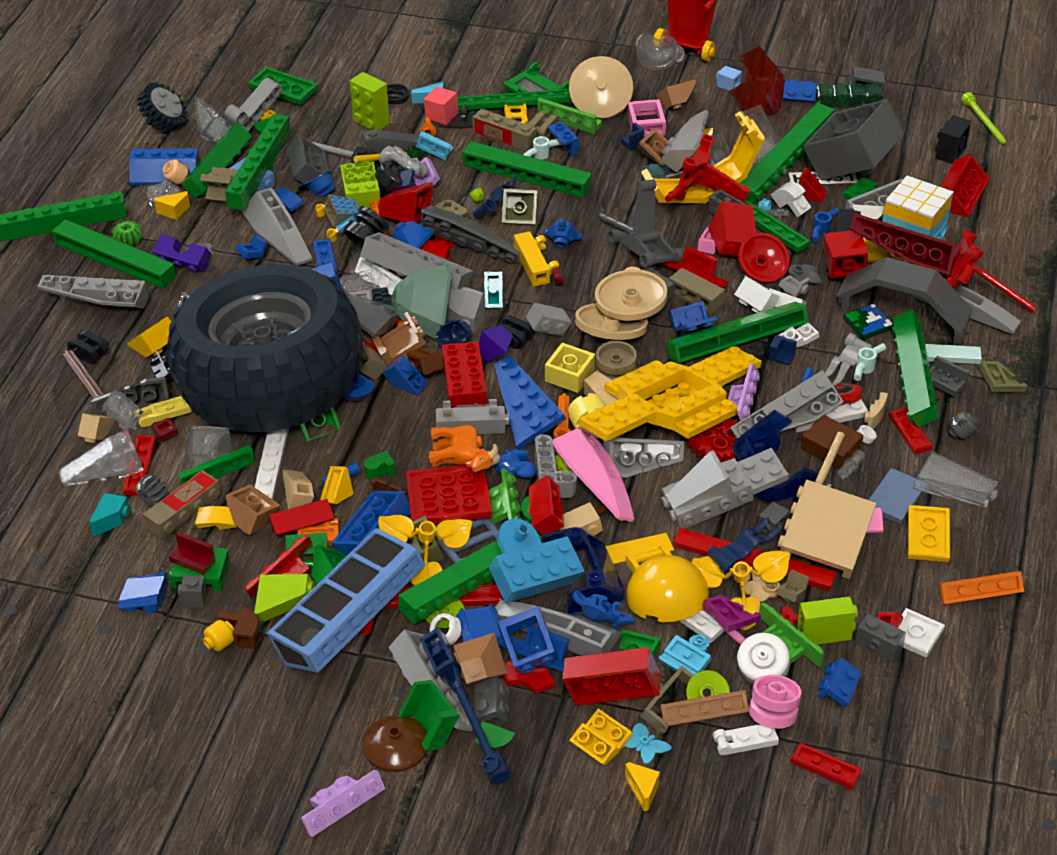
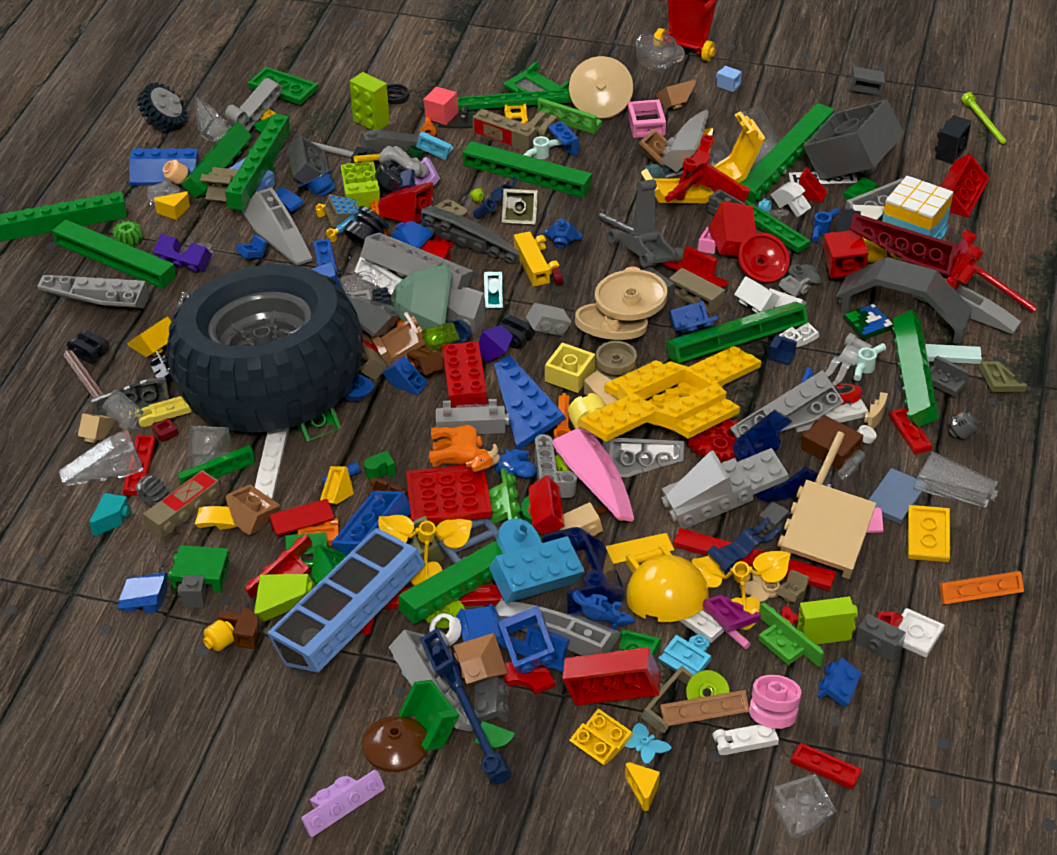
(192, 554): dark red panel -> none
(297, 488): tan slope -> none
(420, 93): medium azure slope -> none
(440, 335): none -> clear neon green slope
(631, 141): dark blue panel -> none
(743, 394): lavender bracket -> none
(762, 656): white wheel -> none
(763, 82): clear red windscreen -> none
(799, 91): blue bracket -> none
(802, 805): none -> clear slope
(848, 95): clear green brick -> none

